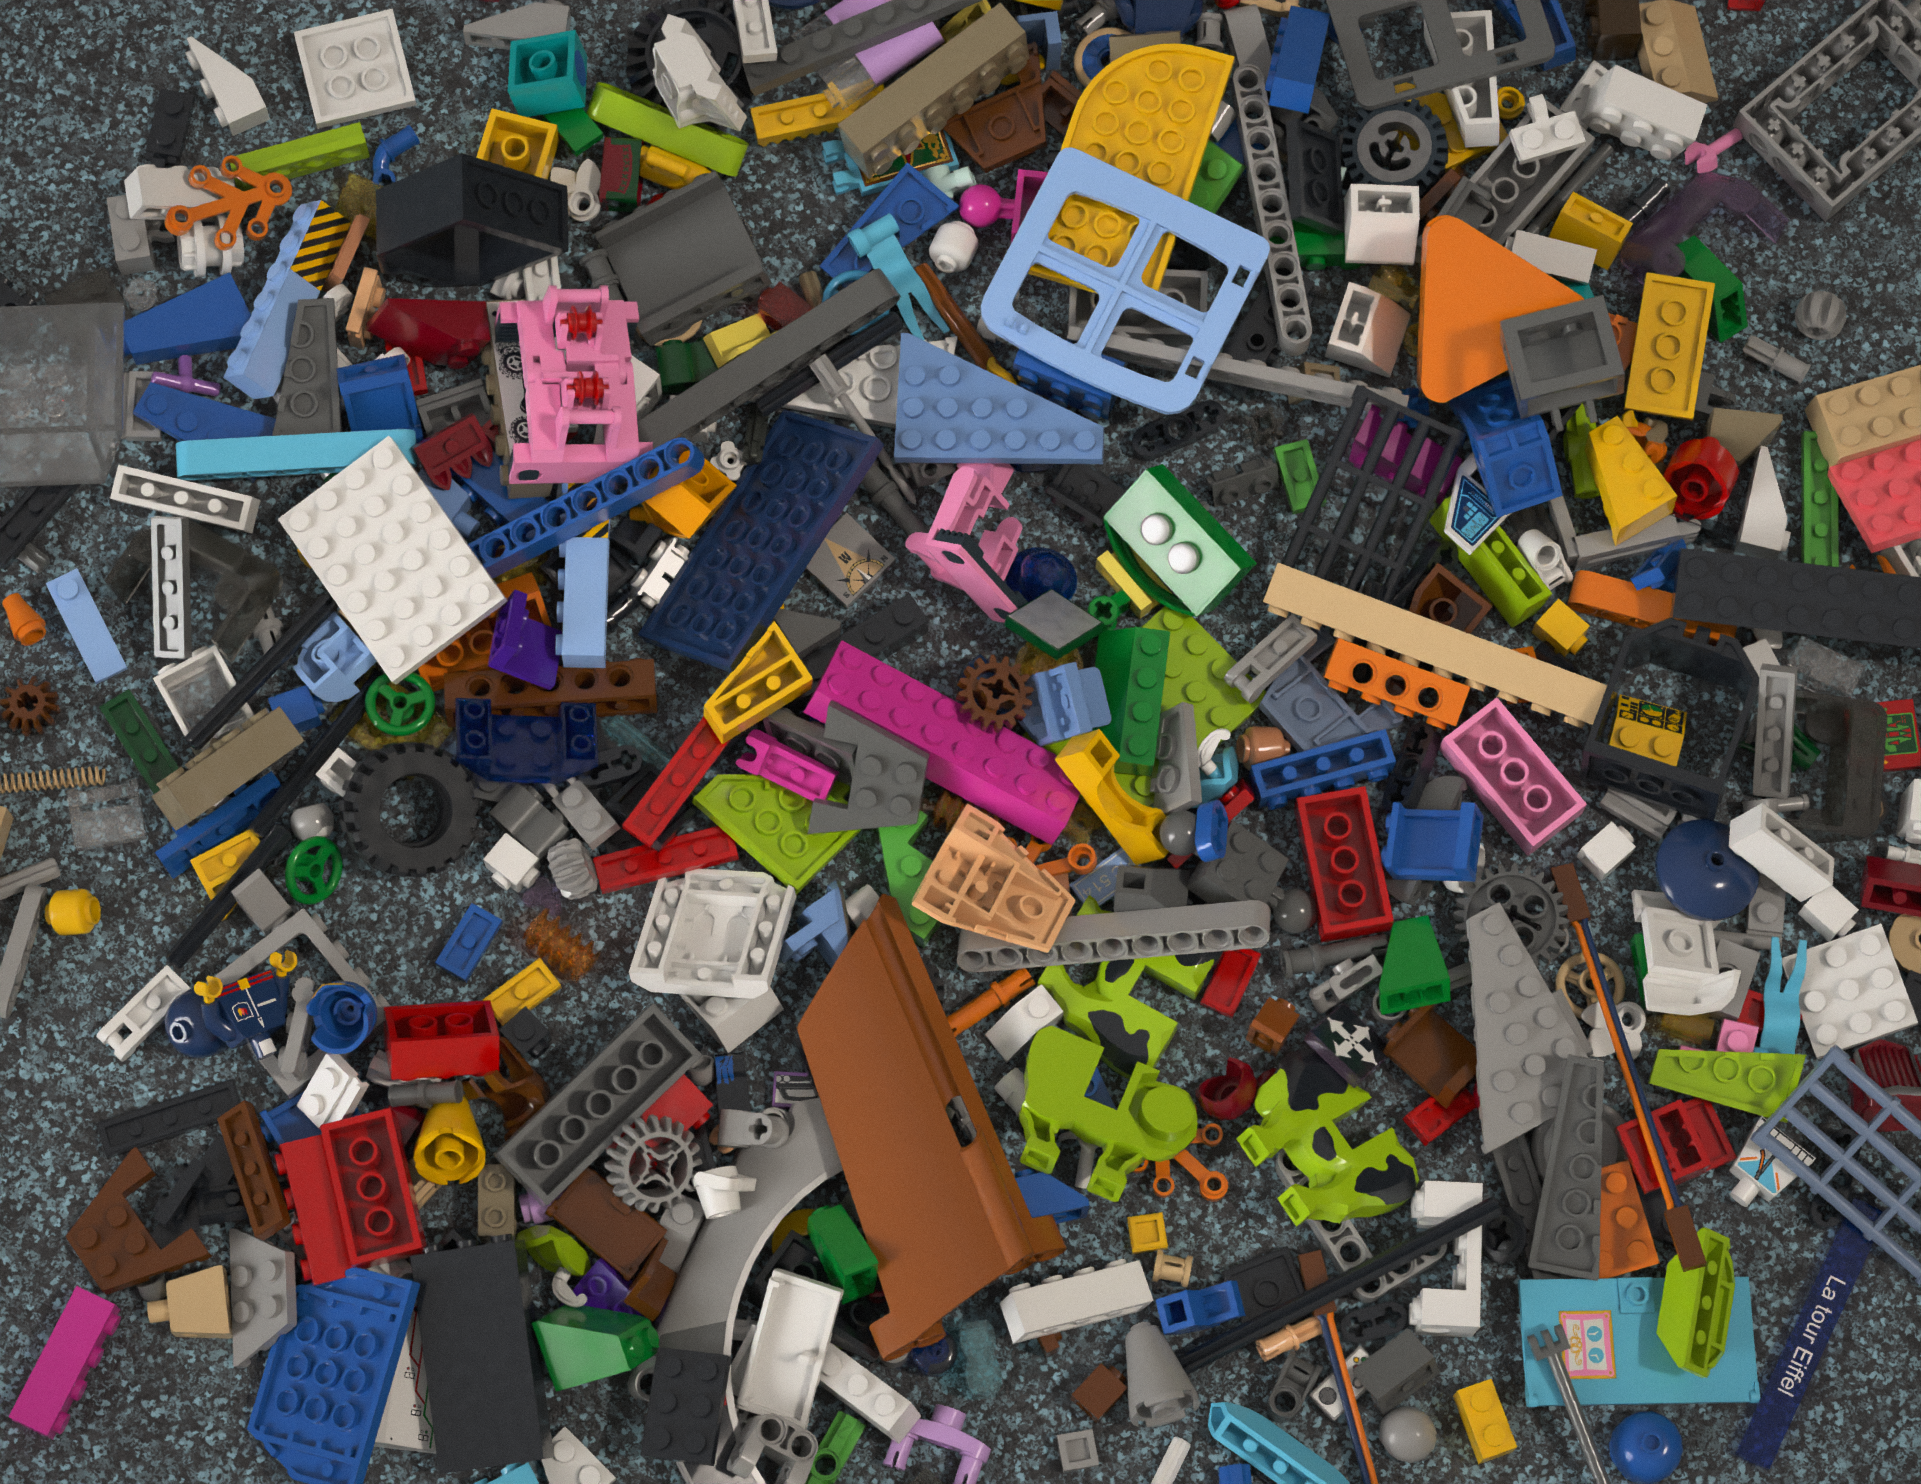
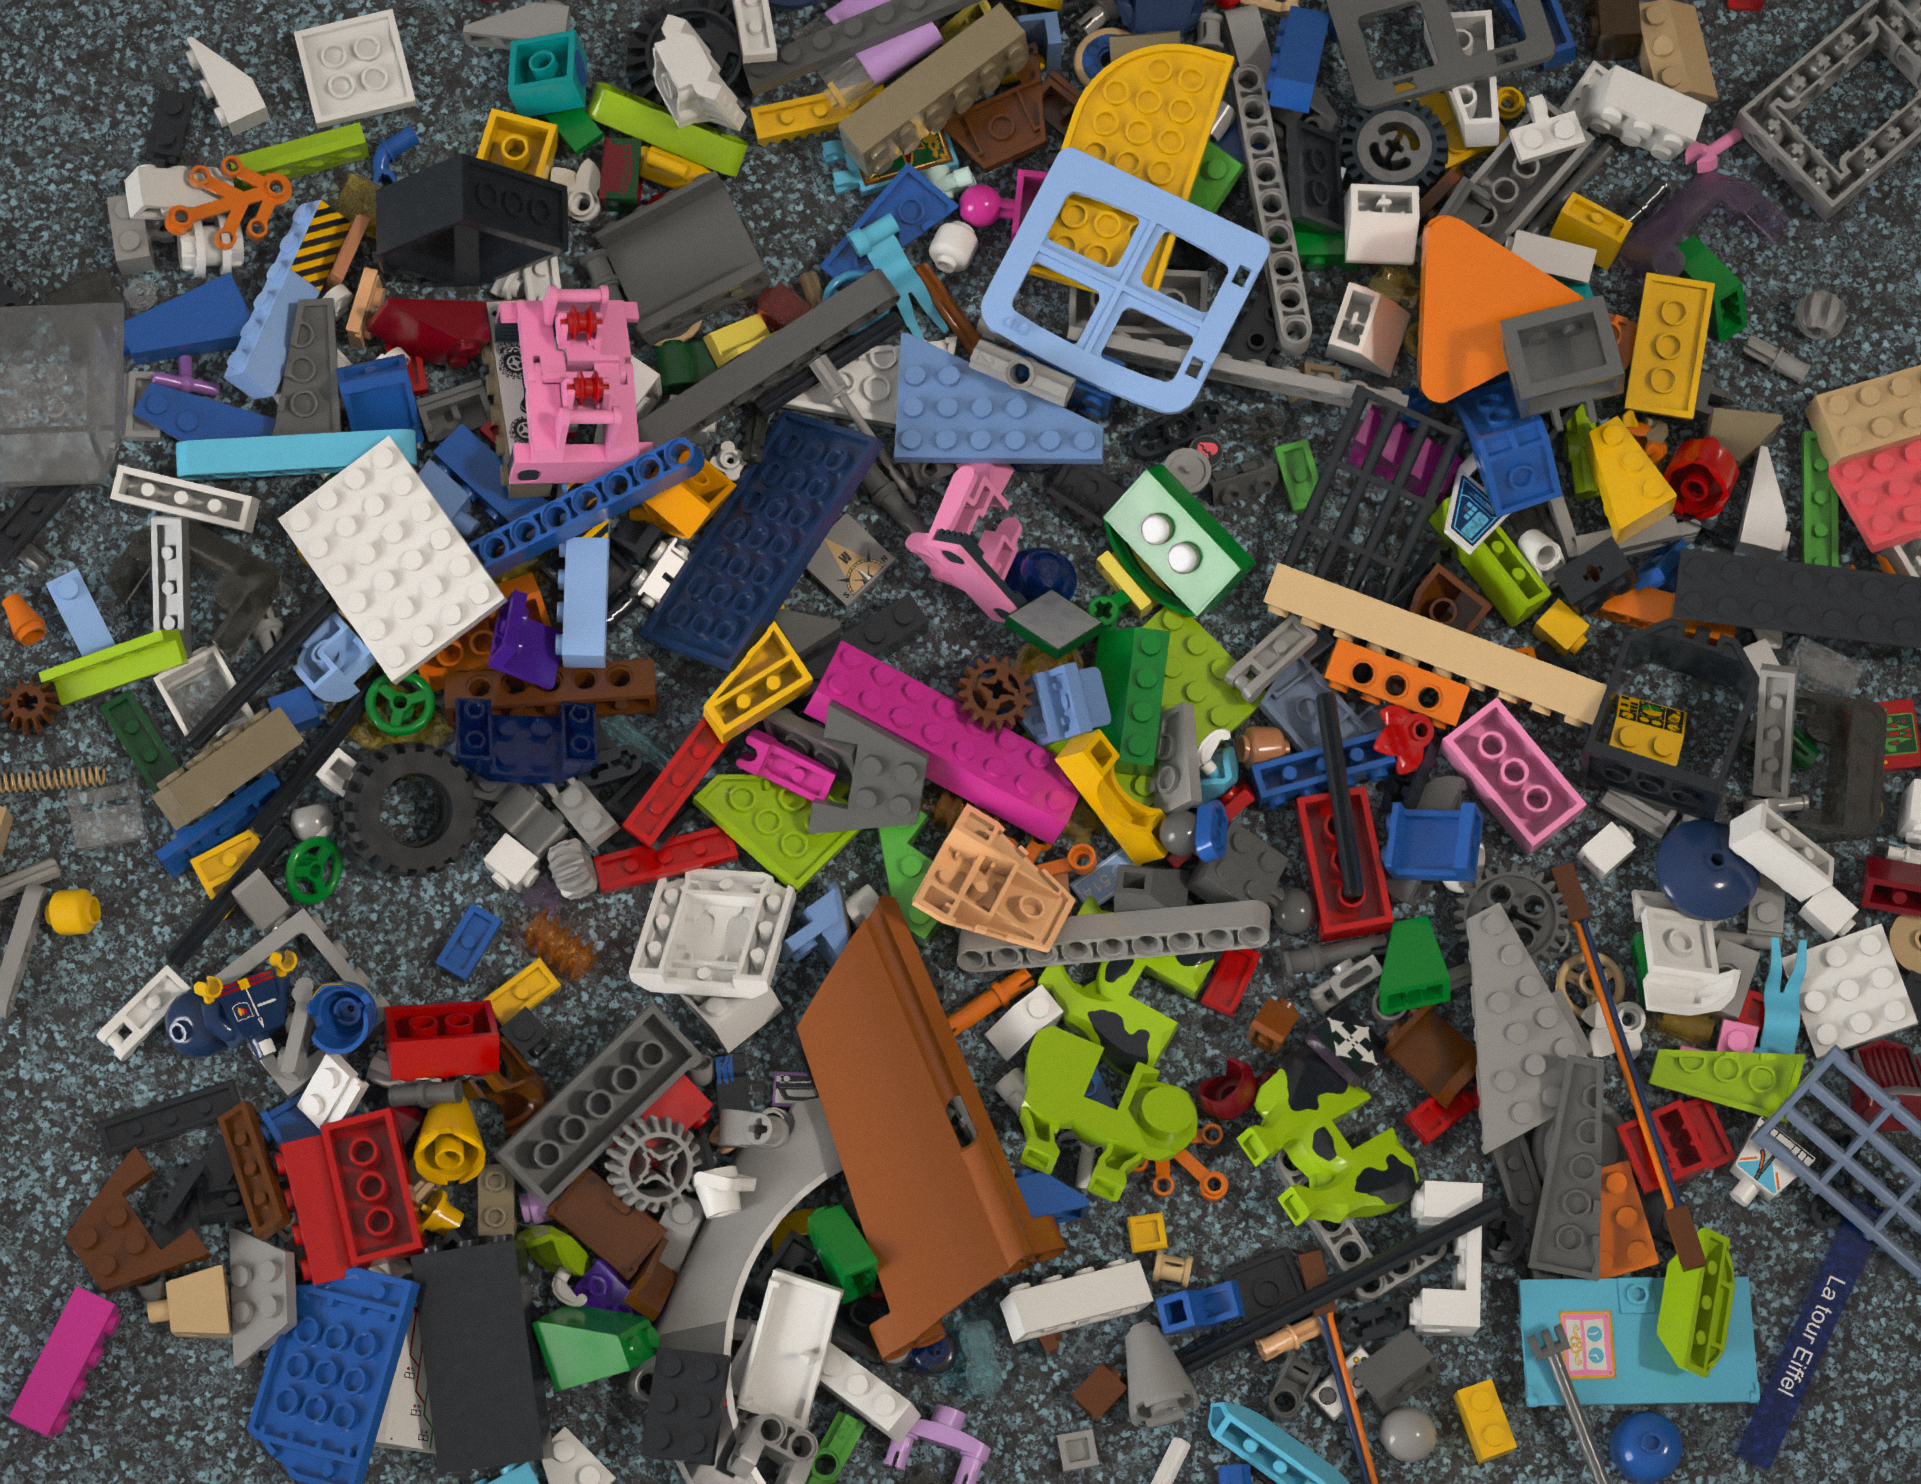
(117, 666): none -> lime fence
(439, 1215): none -> yellow piece
(453, 449): dark red plate -> none
(1002, 365): none -> light grey piece
(1190, 468): none -> light grey piece
(1210, 447): none -> tile
(1339, 795): none -> black axle
(1400, 737): none -> red plate
(1601, 561): none -> black brick

